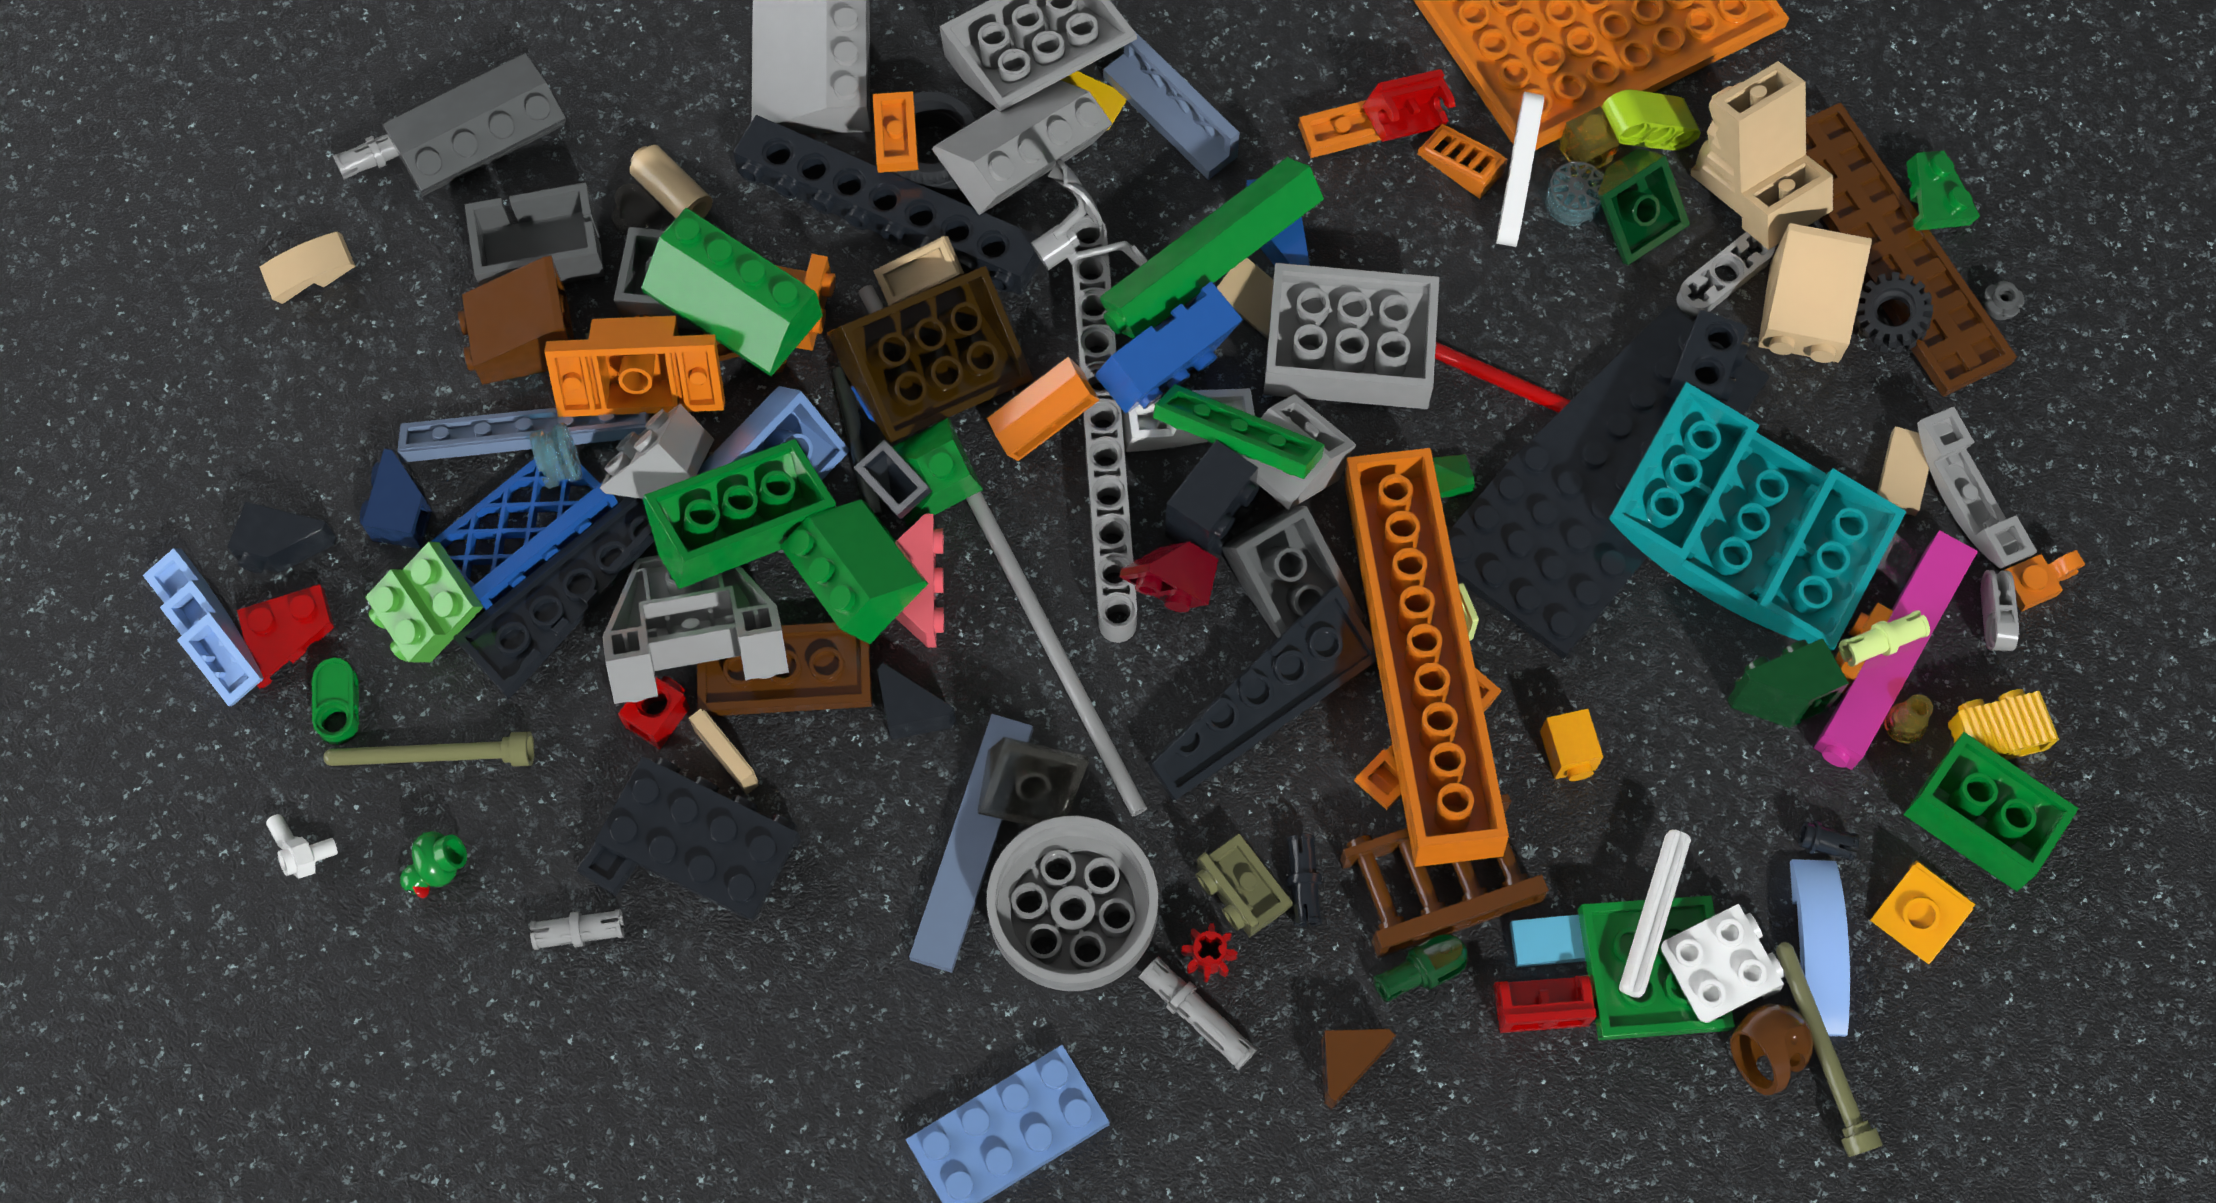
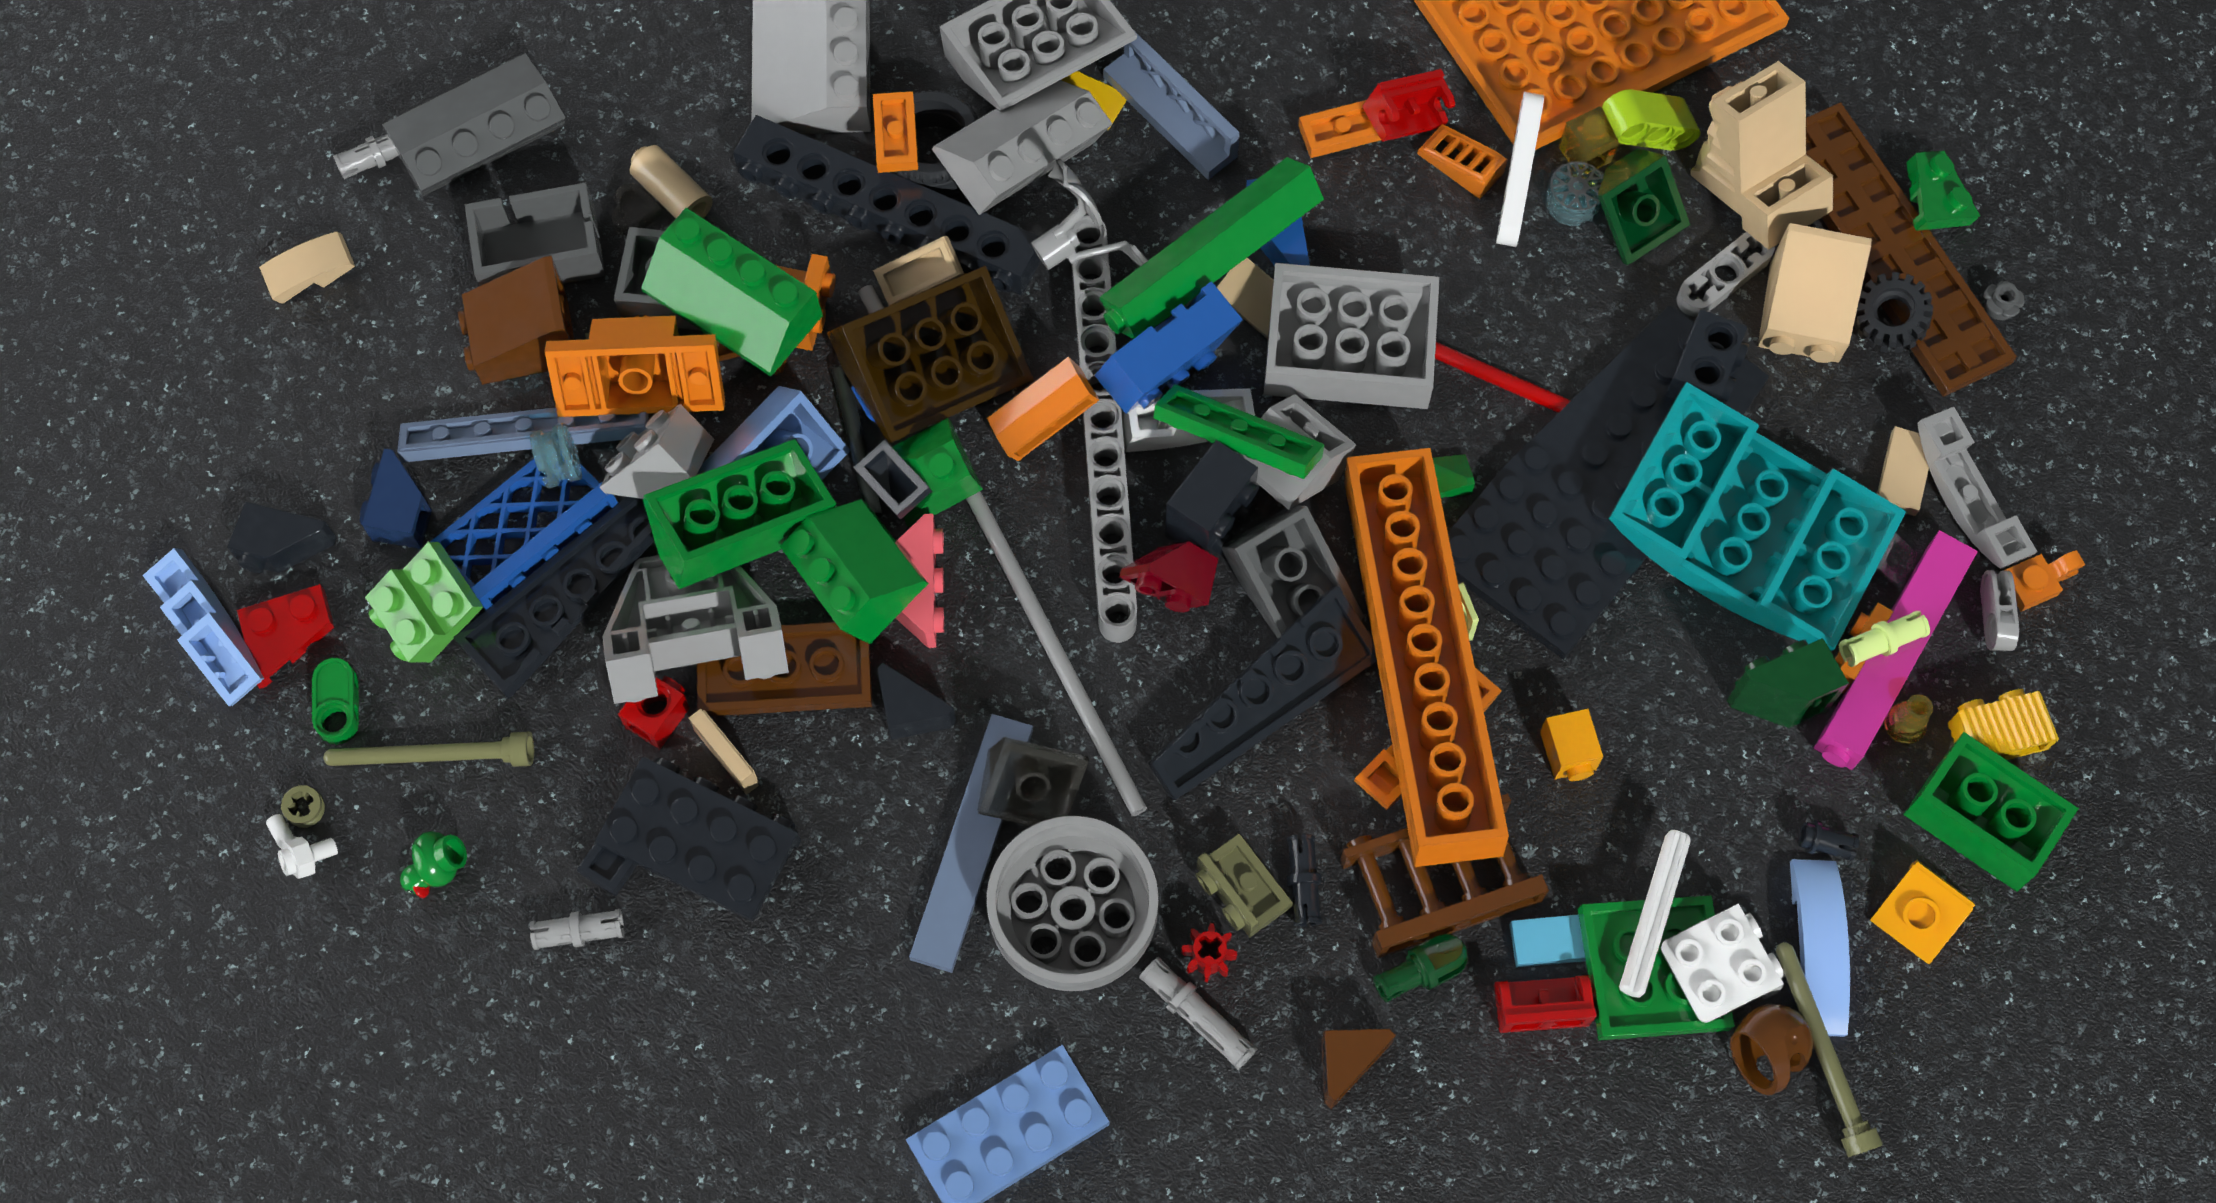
(289, 805): none -> olive bush

